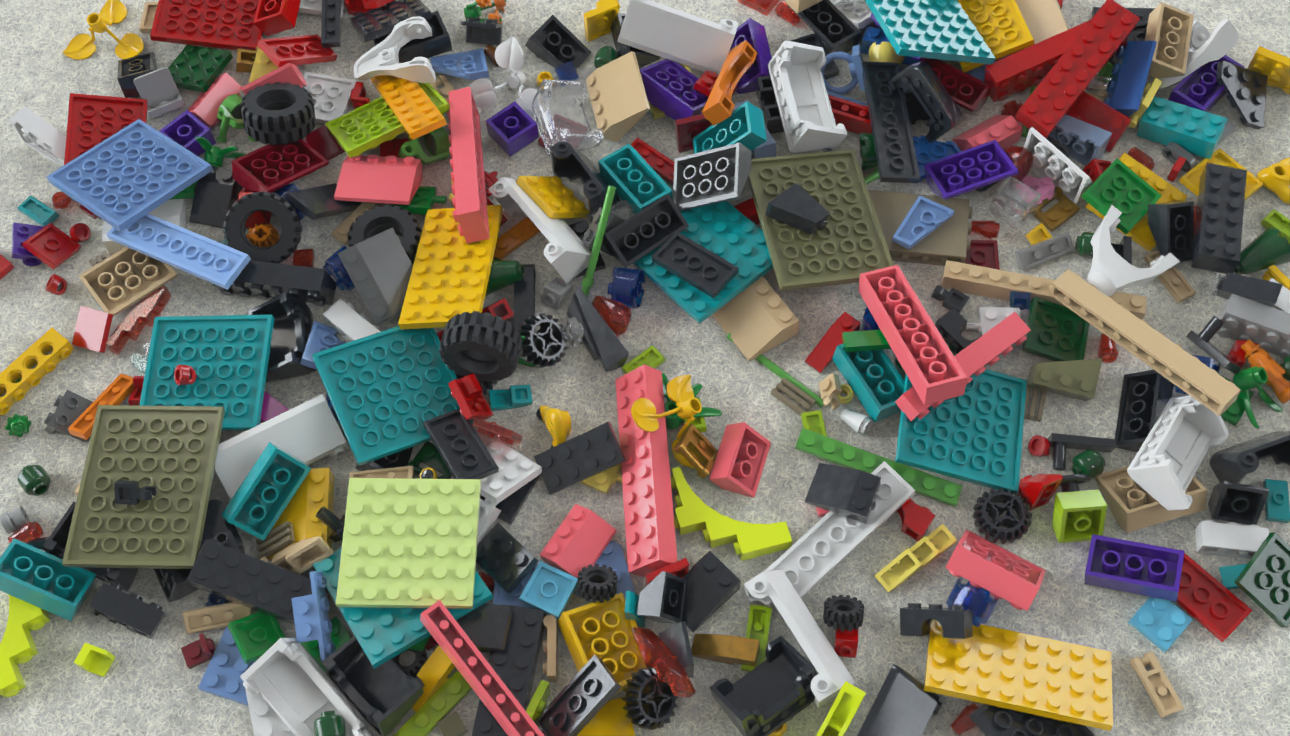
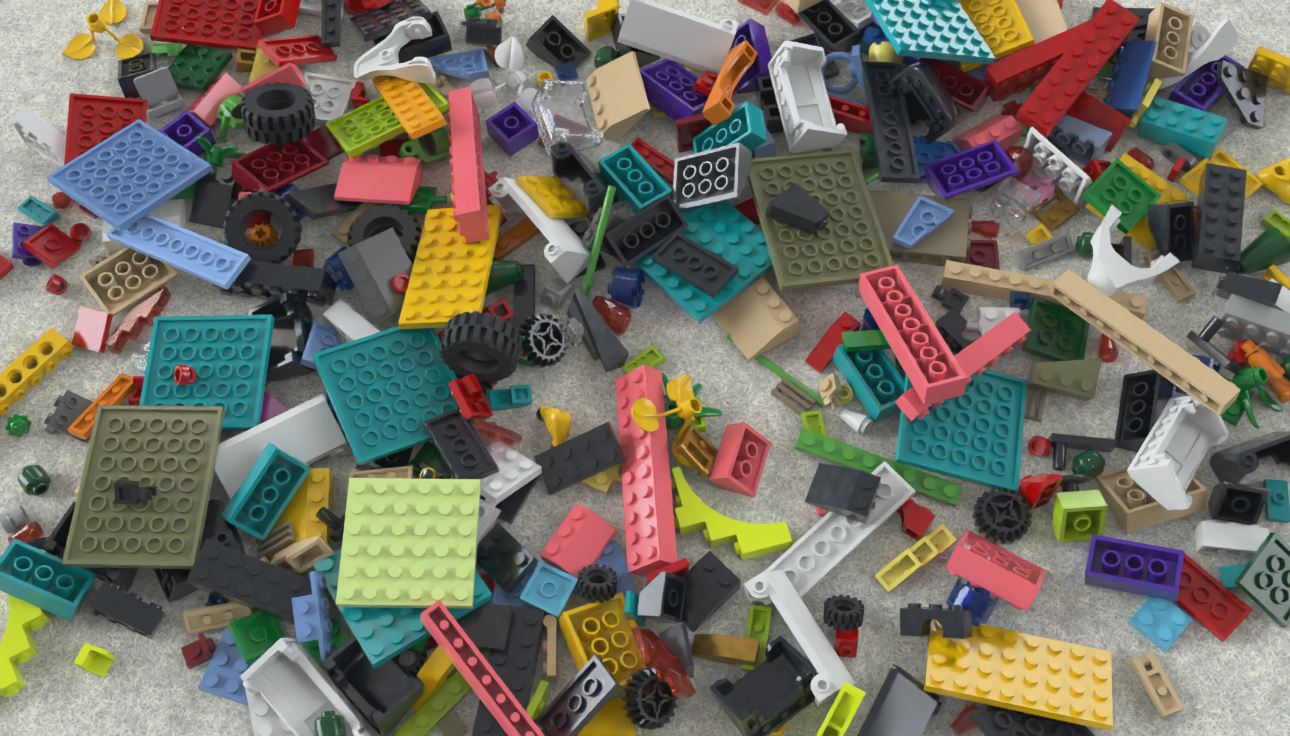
(163, 49): none -> bright green plate
(400, 283): none -> red tile

